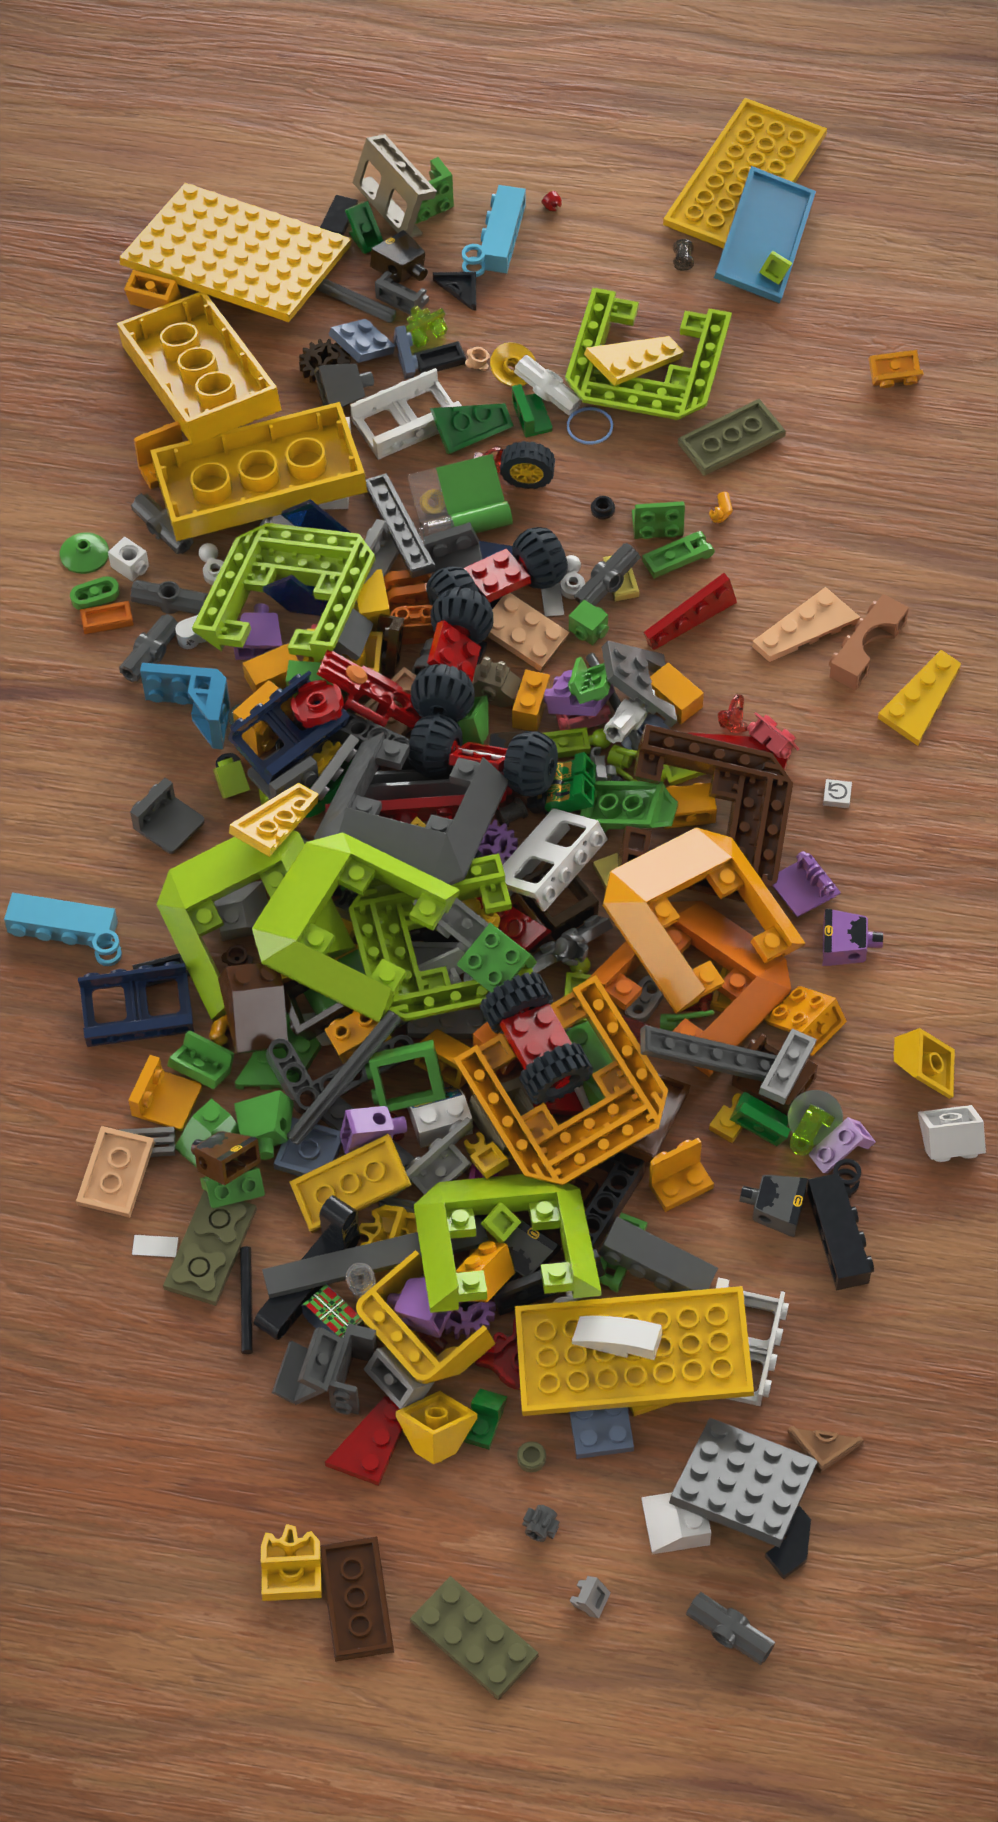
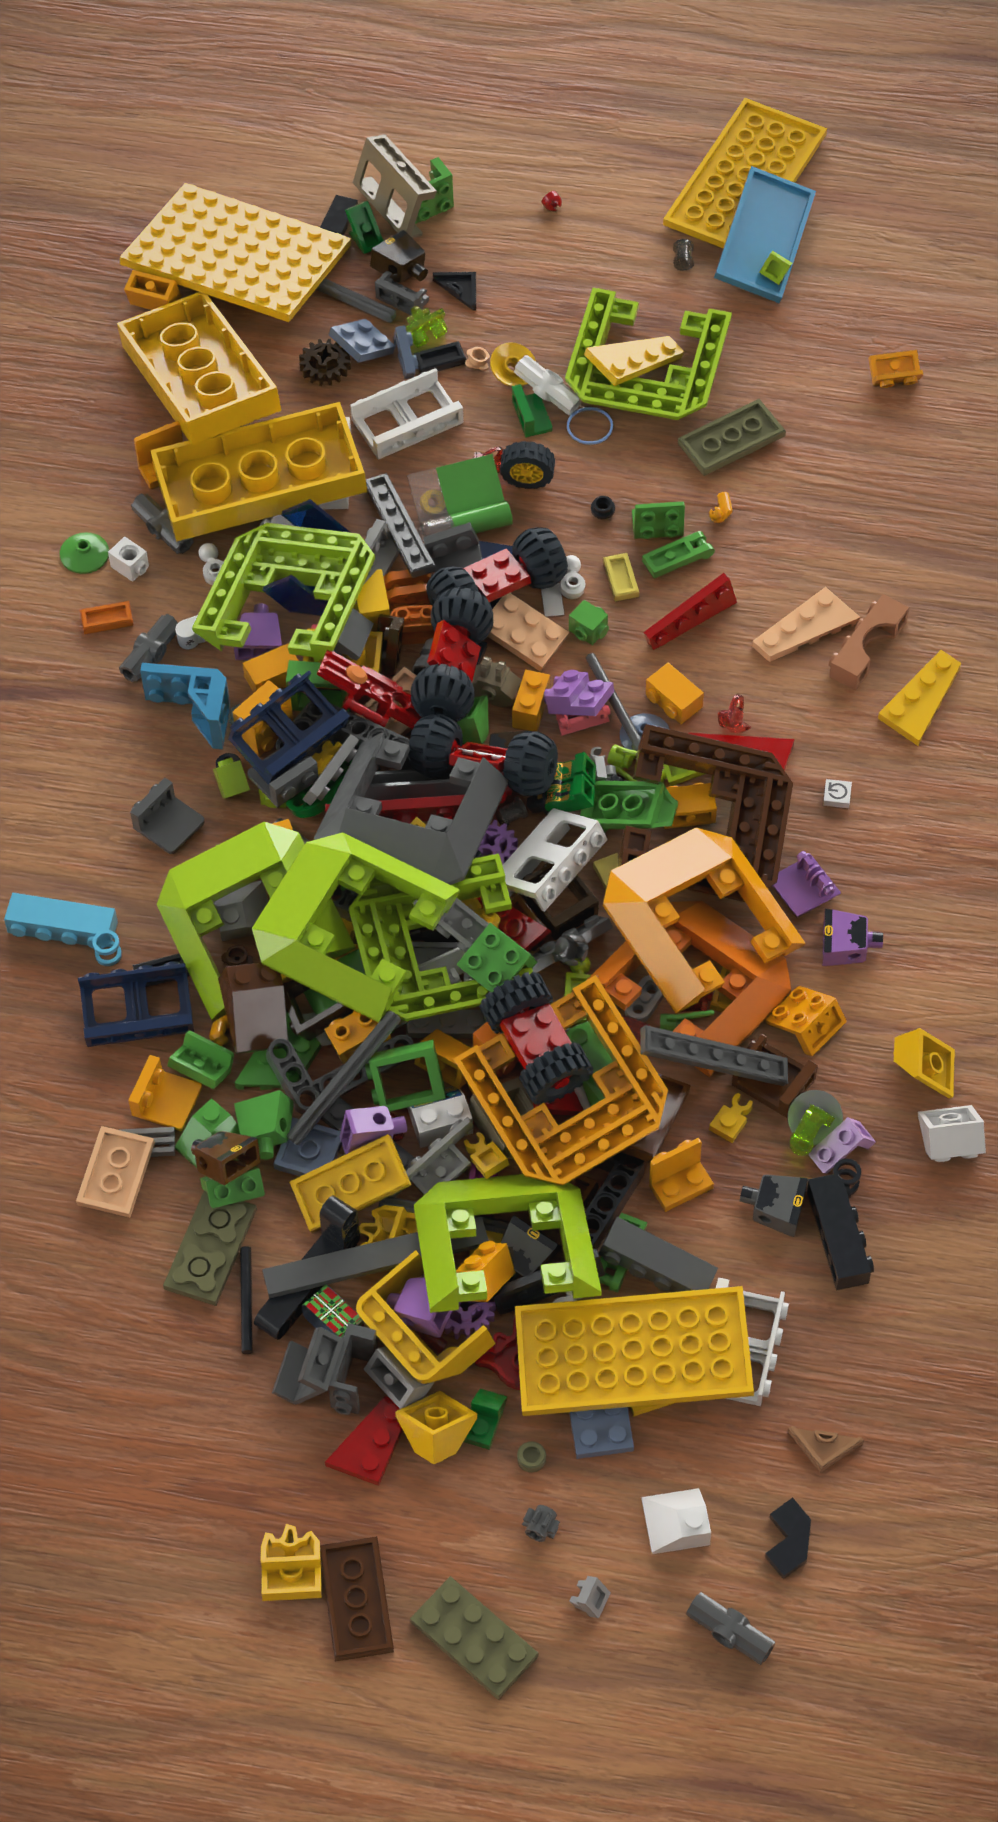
(94, 593): bright green plate -> none
(155, 1246): white sticker -> none
(167, 596): dark grey piece -> none
(275, 820): yellow wing -> none
(329, 708): red plate -> none
(342, 383): dark grey torso -> none
(360, 1279): clear axle -> none
(469, 424): green wing -> none
(500, 1222): lime tile -> none
(501, 231): medium azure hinge -> none
(577, 740): lime plate -> none
(588, 683): bright green bracket -> none
(608, 575): dark grey piece -> none
(618, 1336): white slope -> none
(627, 717): white piece -> none
(629, 672): dark grey wing -> none
(743, 1482): plate -> none
(761, 1119): green panel -> none
(780, 741): coral hinge -> none
(787, 1066): light grey plate -> none

